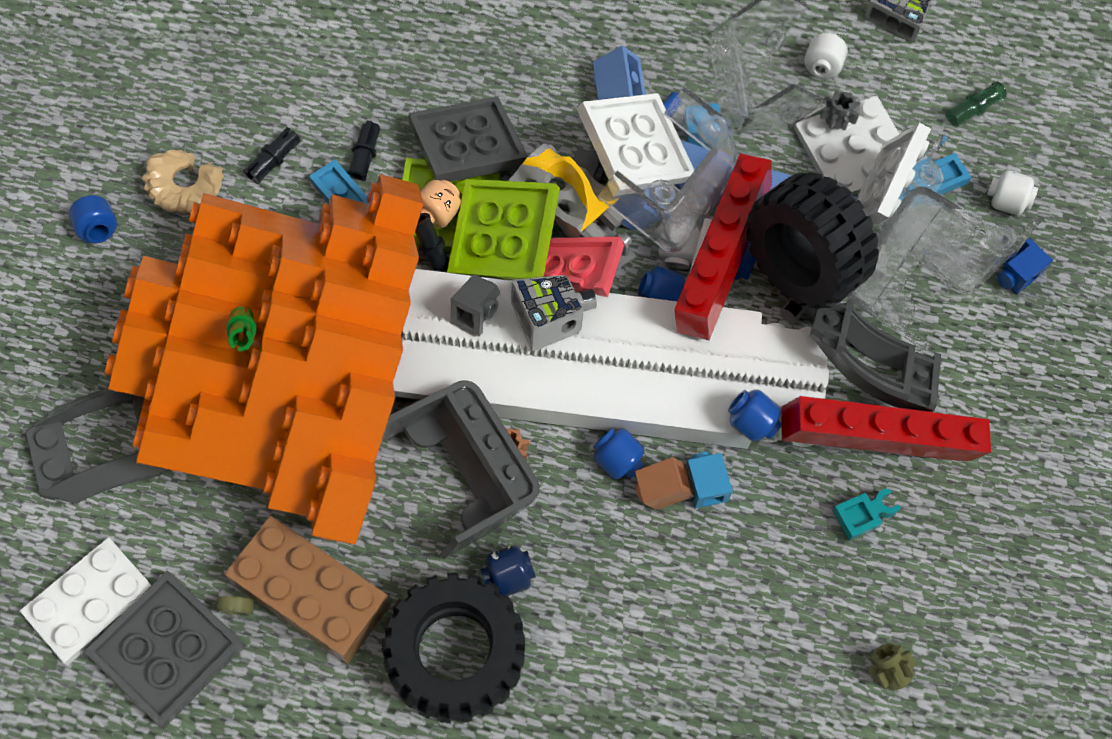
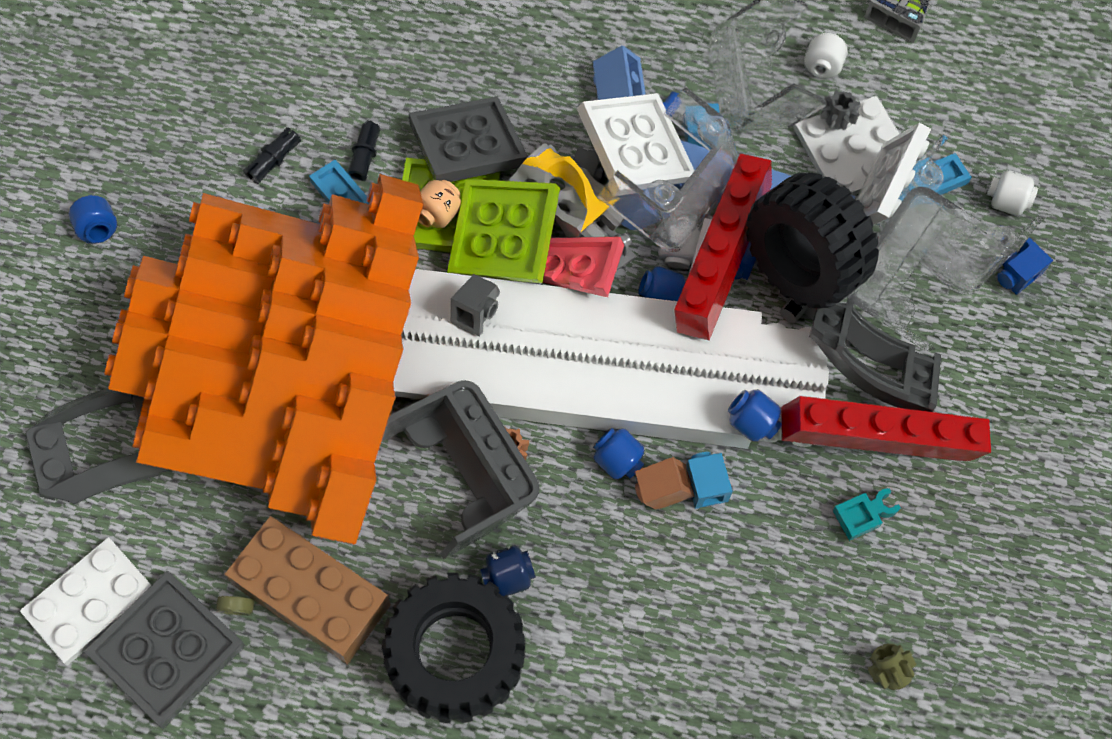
(166, 193): tan piece -> none
(241, 328): green pin -> none
(431, 244): black pin -> none
(549, 308): torso -> none
(976, 104): clear green pin -> none

